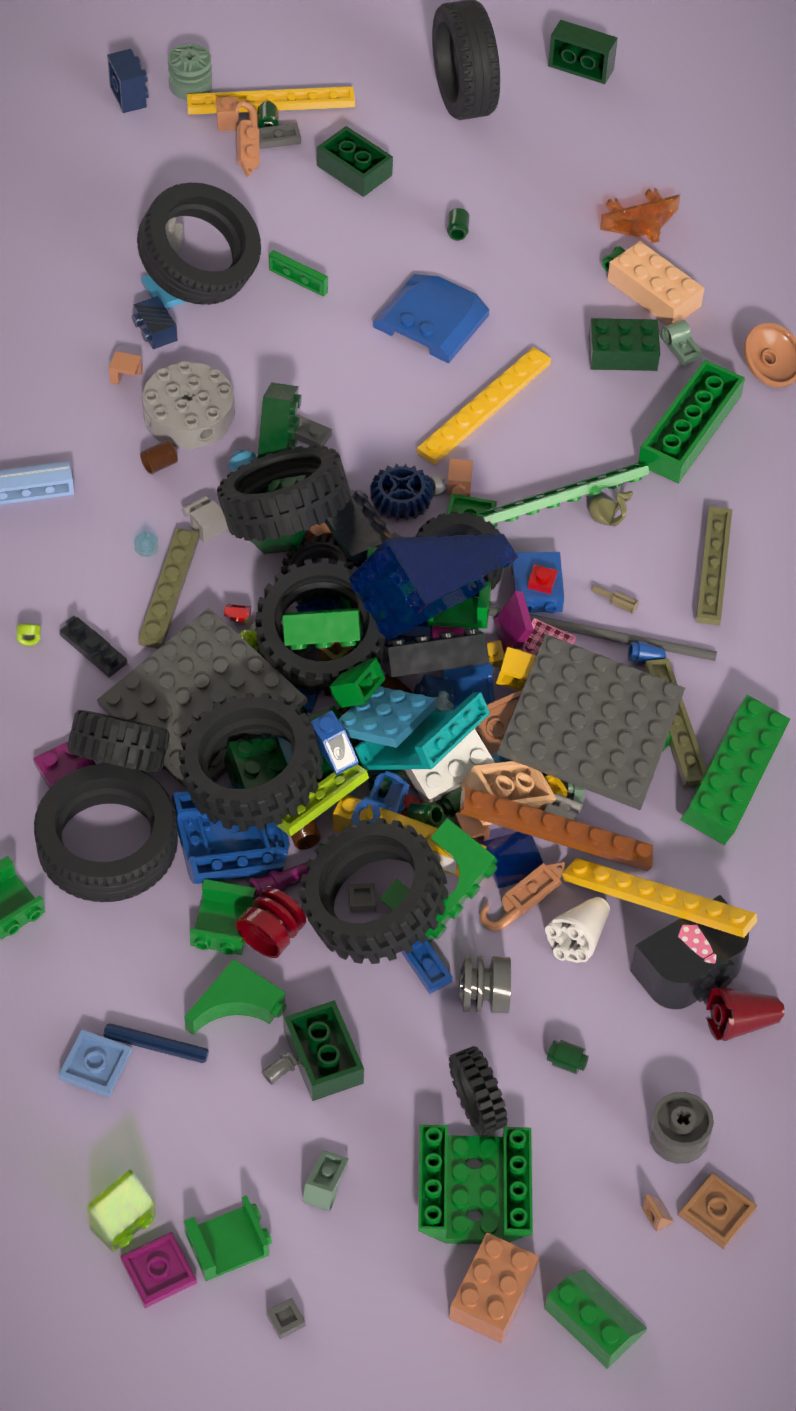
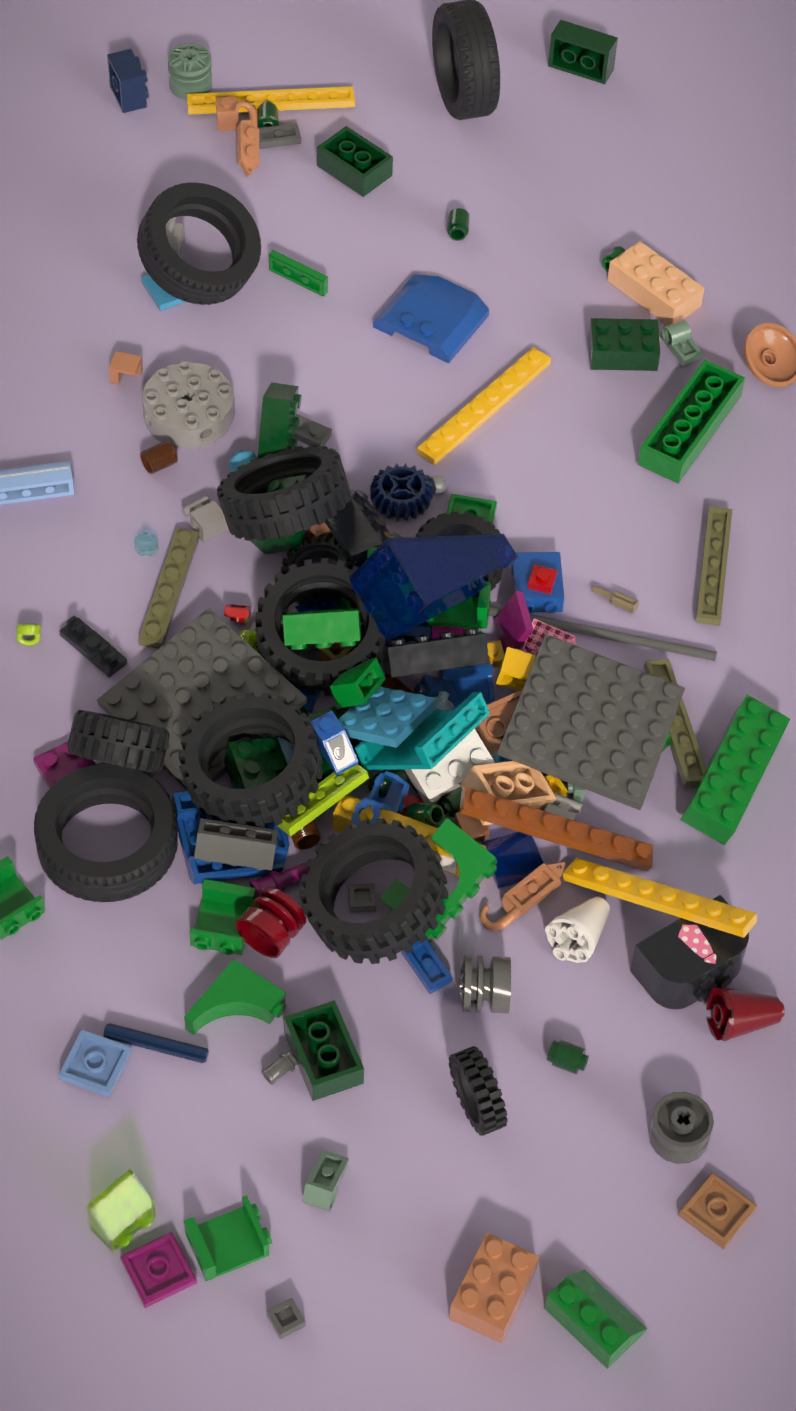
(155, 322): dark blue brick -> none
(235, 844): none -> dark grey brick
(459, 477): nougat brick -> none
(496, 1189): green slope -> none
(569, 493): plate -> none
(603, 509): olive piece -> none
(640, 219): clear orange connector -> none
(640, 652): blue cone -> none
(656, 1212): medium nougat slope -> none

